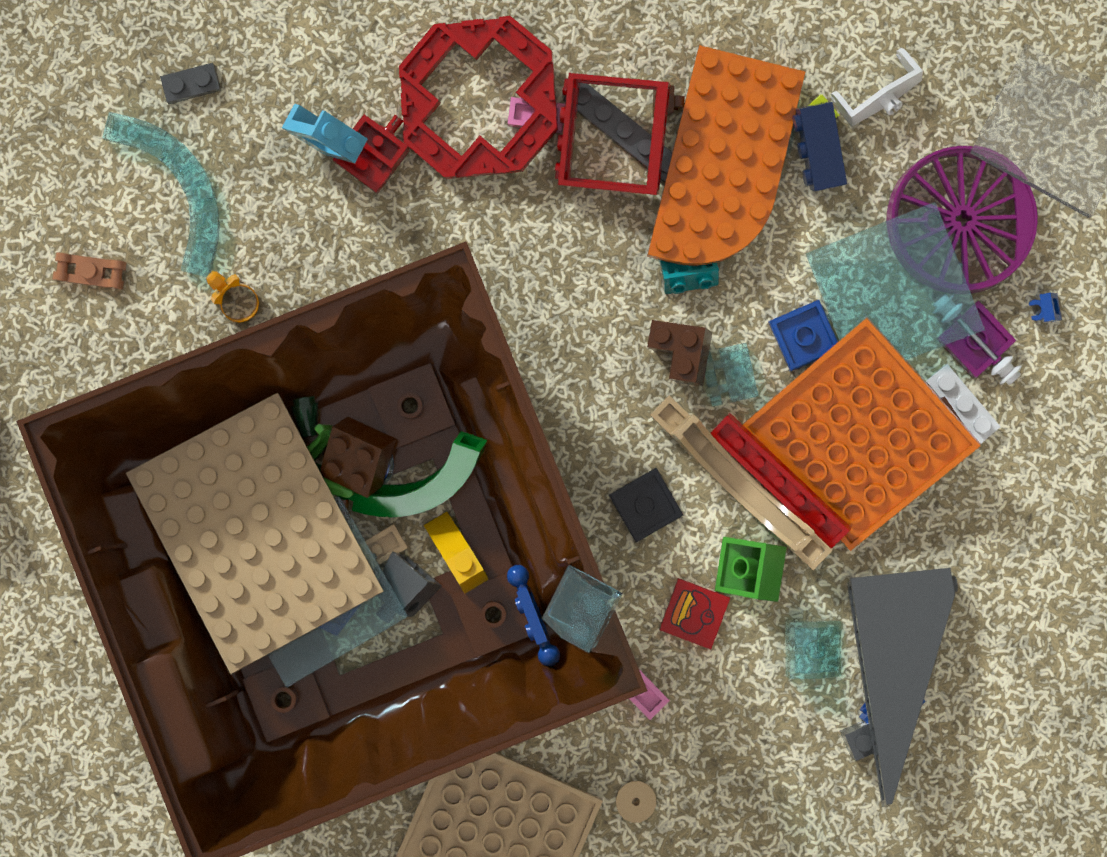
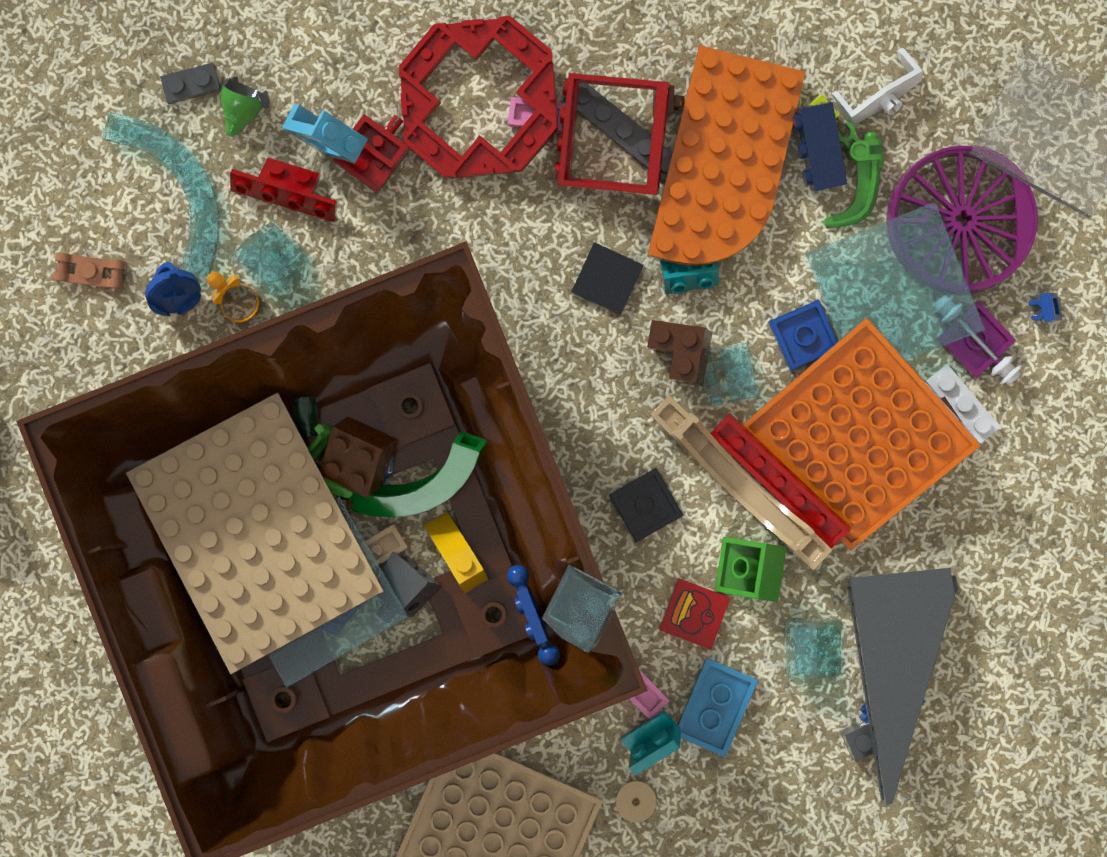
(172, 290): none -> blue tile
(240, 104): none -> bright green hat
(271, 258): none -> clear light blue slope
(286, 187): none -> red bracket
(607, 278): none -> black tile
(652, 741): none -> teal bracket
(716, 706): none -> dark azure plate
(869, 164): none -> bright green piece

